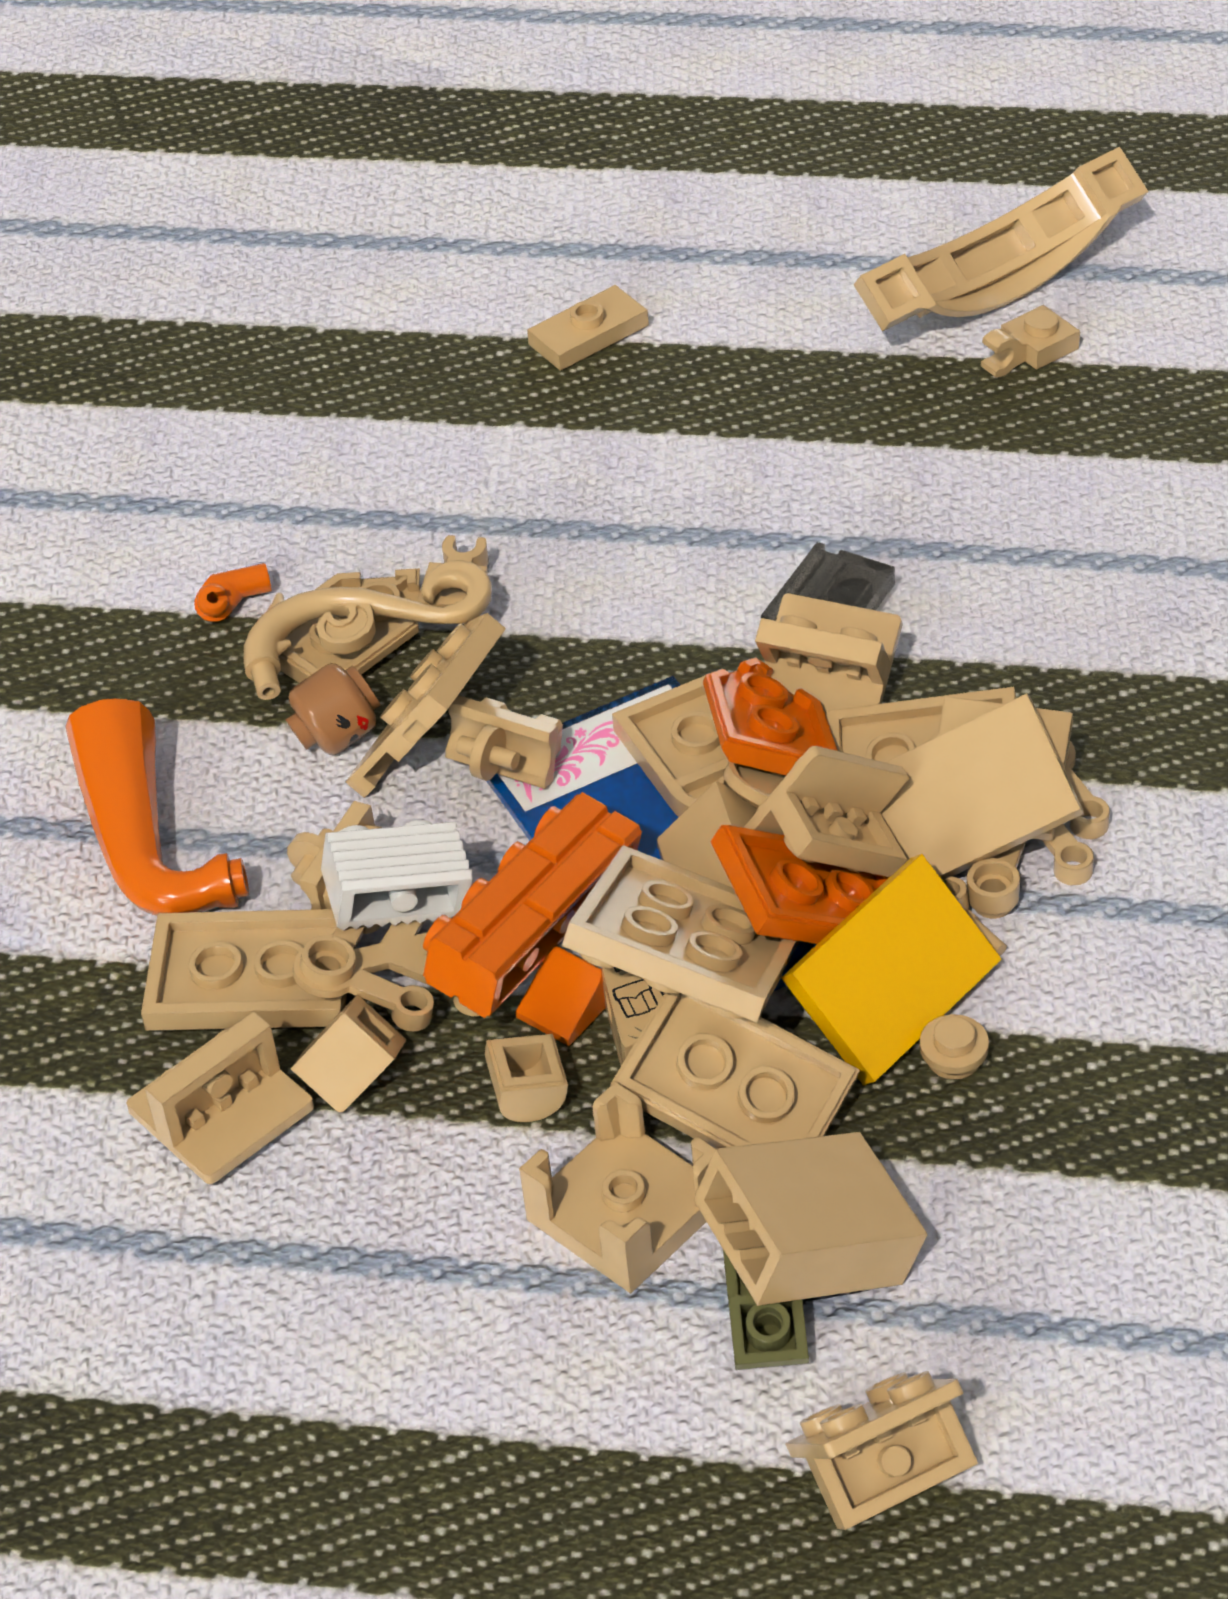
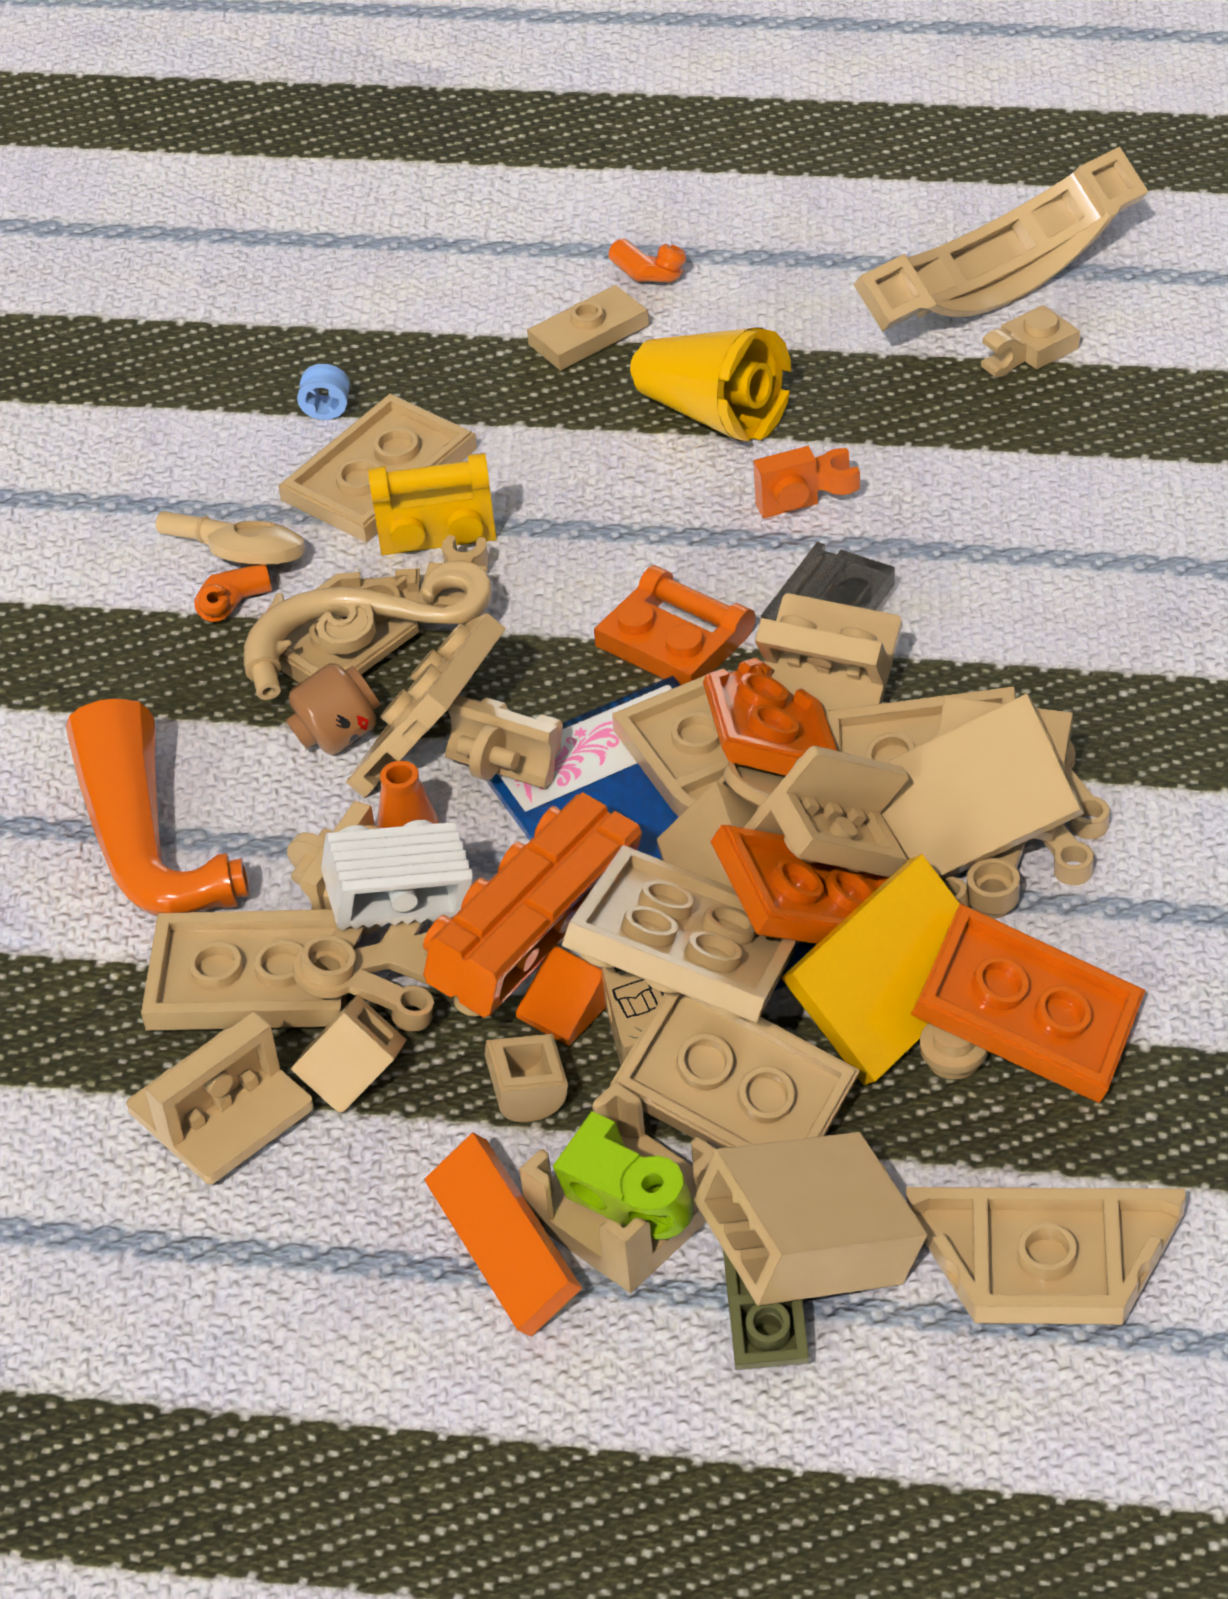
(237, 541): none -> tan piece
(325, 377): none -> light blue bush
(391, 435): none -> tan tile
(403, 796): none -> orange cone
(428, 503): none -> yellow plate
(502, 1234): none -> orange tile
(621, 1183): none -> lime leg
(646, 268): none -> orange arm
(666, 643): none -> orange plate
(718, 378): none -> yellow cone
(793, 478): none -> orange plate
(885, 1448): tan bracket -> none
(1029, 1003): none -> orange tile
(1047, 1249): none -> tan wing

